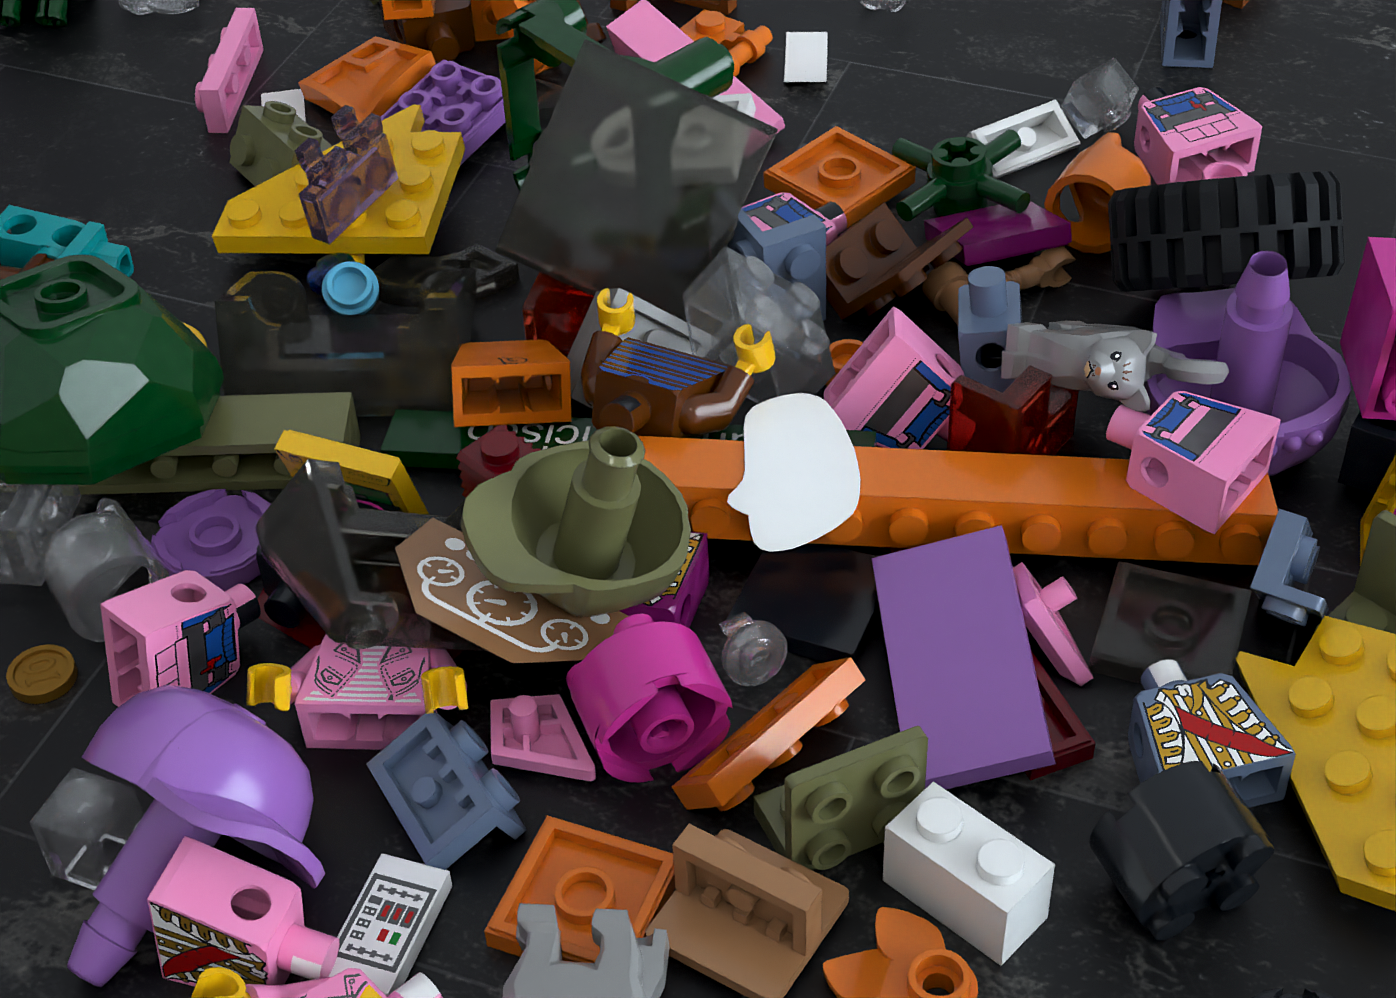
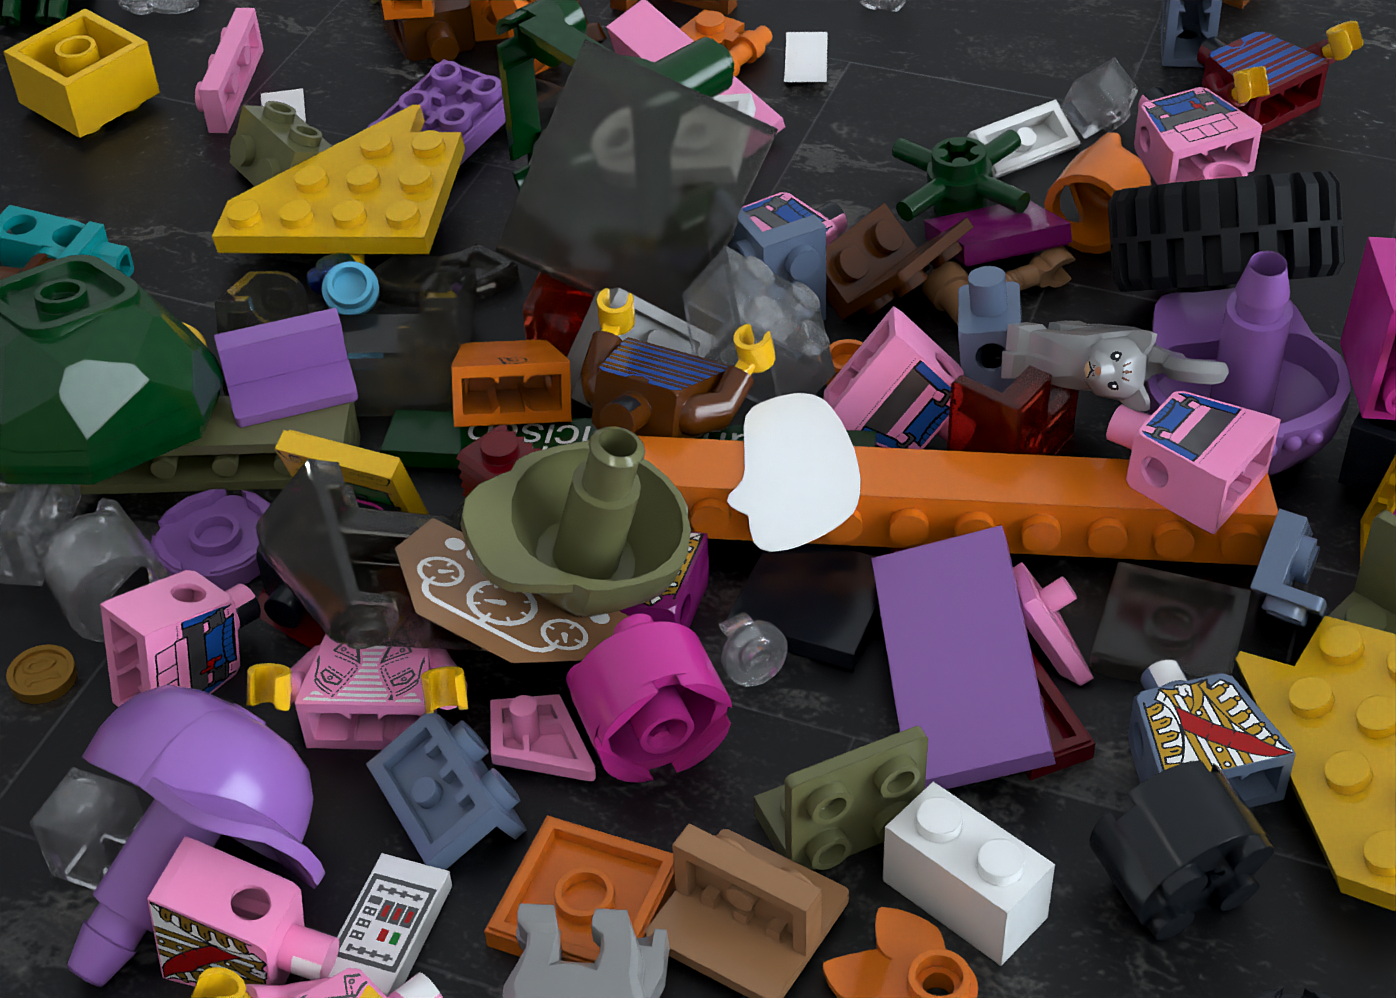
(82, 72): none -> yellow brick
(286, 367): none -> medium lavender panel
(346, 177): plate -> none
(368, 77): orange plate -> none
(769, 736): orange plate -> none
(841, 171): orange plate -> none
(1273, 77): none -> dark red torso

